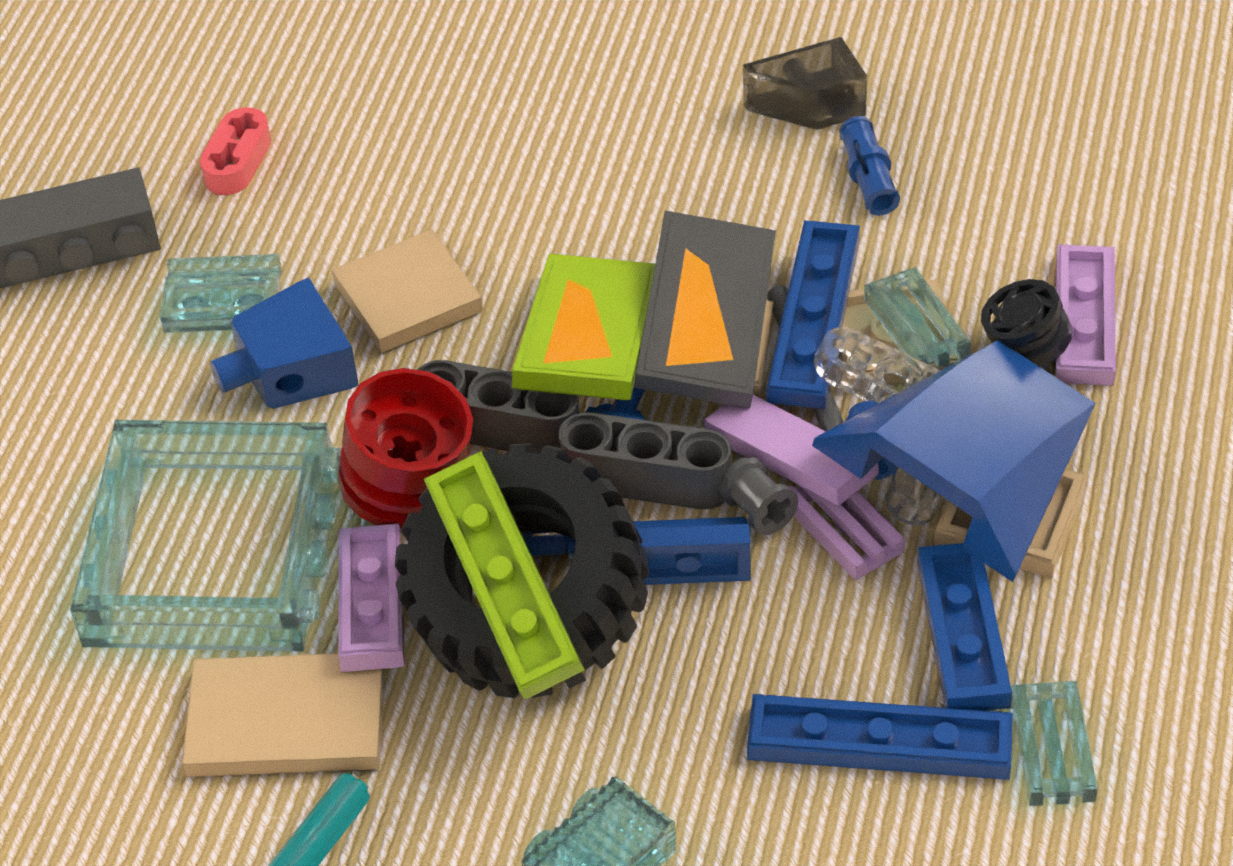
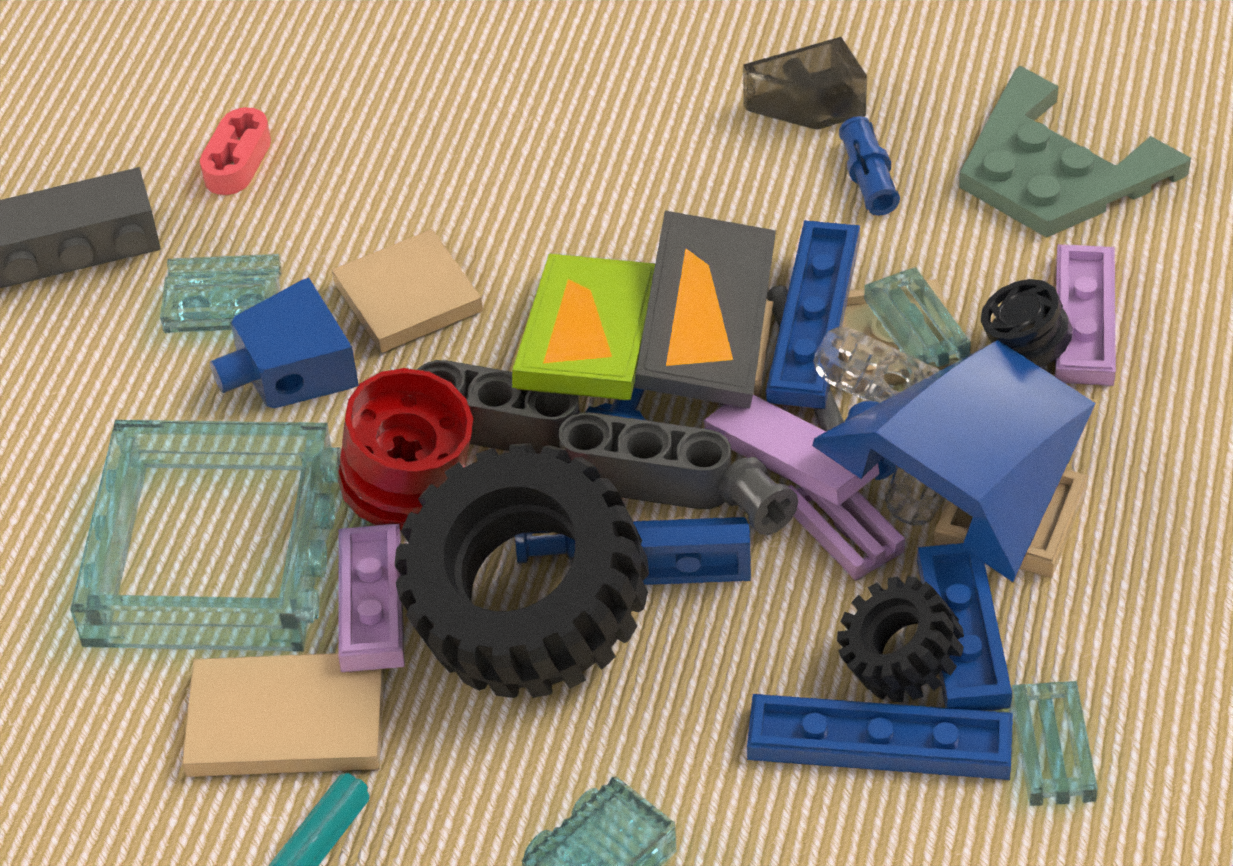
(503, 576): lime tile -> none
(920, 658): none -> black tyre
(1045, 176): none -> sand green wing

